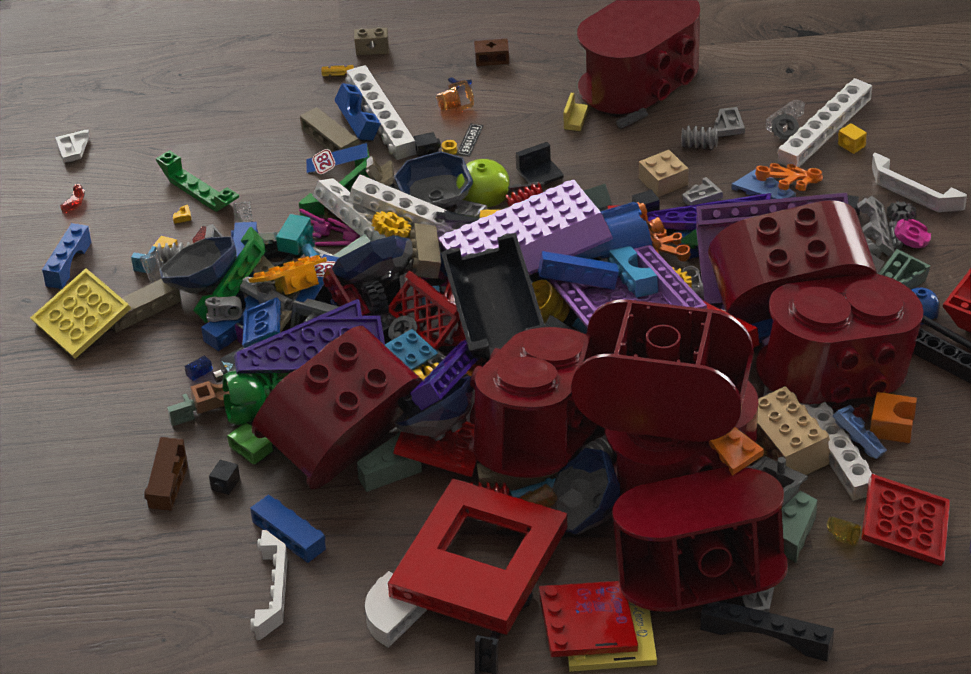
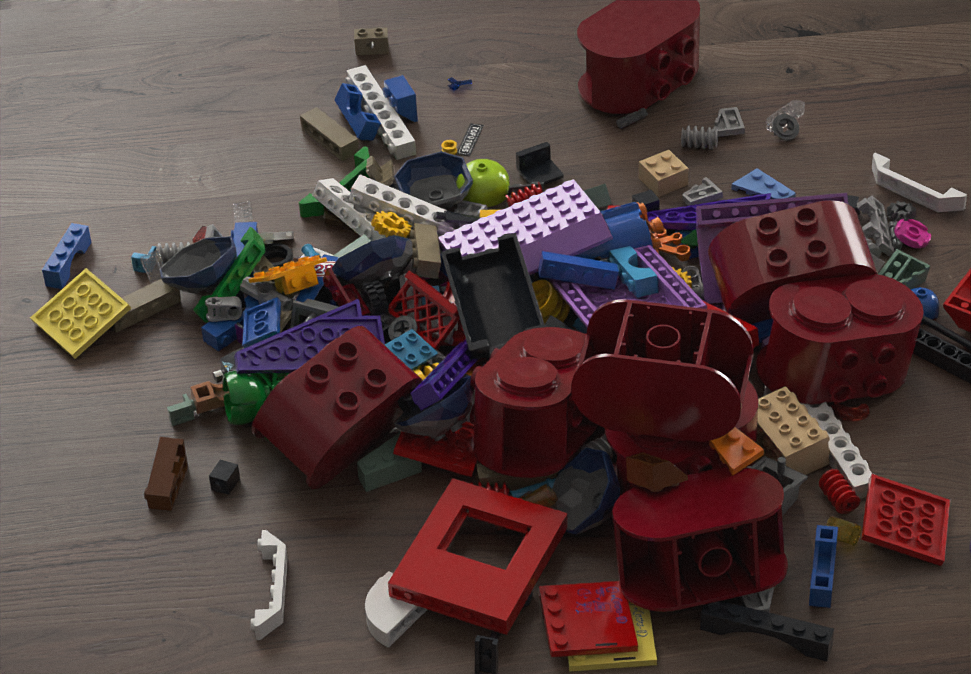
(72, 145): white wing -> none
(75, 200): clear red arm -> none
(162, 240): yellow tile -> none
(172, 168): green slope -> none
(182, 215): yellow tile -> none
(198, 368): clear blue piece -> none
(248, 445): bright green brick -> none
(288, 528): blue brick -> none
(295, 234): teal brick -> none
(320, 225): dark pink plant -> none
(327, 160): blue sticker -> none
(335, 70): yellow axle -> none
(348, 235): dark pink plant -> none
(401, 97): none -> blue slope
(426, 144): black brick -> none
(450, 98): clear orange piece -> none
(491, 52): reddish brown brick -> none
(574, 114): light yellow panel -> none
(652, 472): none -> reddish brown slope
(775, 170): orange plant -> none
(797, 520): sand green wedge -> none
(823, 566): none -> blue arch
(825, 123): white brick -> none
(839, 491): none -> red piece
(852, 138): yellow brick -> none
(855, 426): medium blue wing -> none
(893, 417): orange piece -> none

